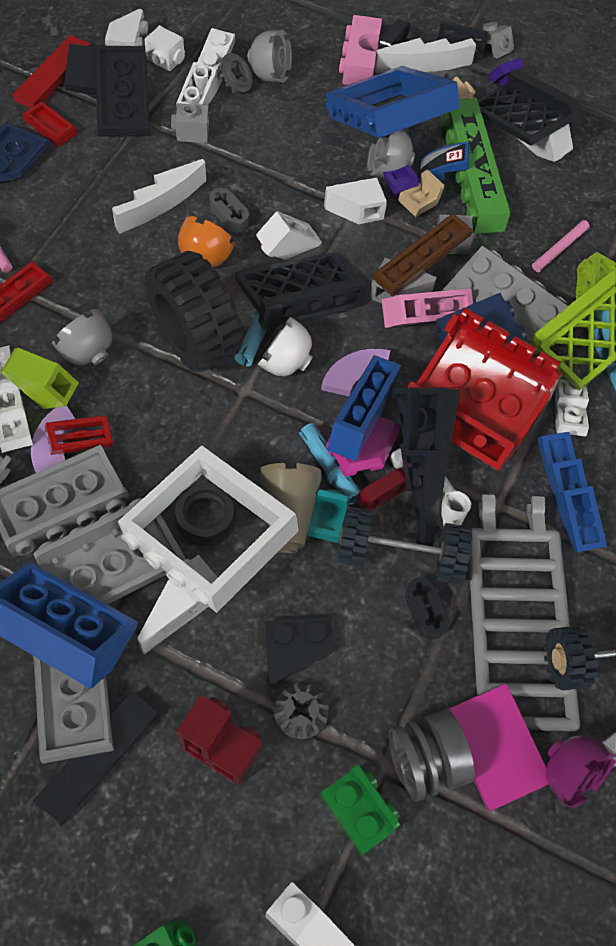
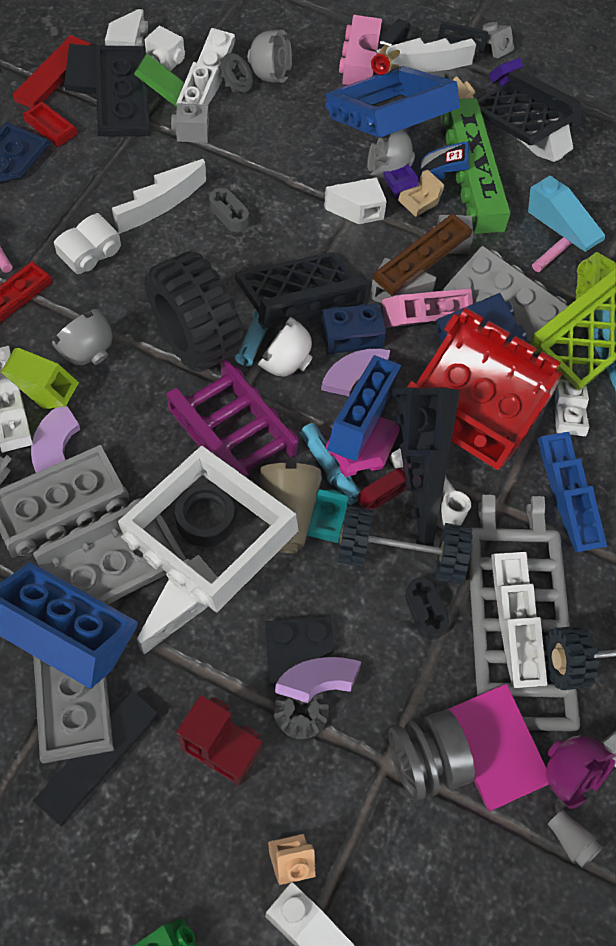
(53, 439): red tile -> none
(87, 243): none -> white brick
(159, 79): none -> bright green tile
(201, 428): none -> magenta fence
(206, 240): orange cylinder -> none
(287, 236): white slope -> none
(292, 859): none -> light nougat bracket
(318, 676): none -> lavender tile
(353, 328): none -> dark blue brick
(361, 809): green bracket -> none
(382, 62): none -> red piece
(518, 620): none -> white slope
(562, 212): none -> medium azure slope
(576, 840): none -> light grey cone

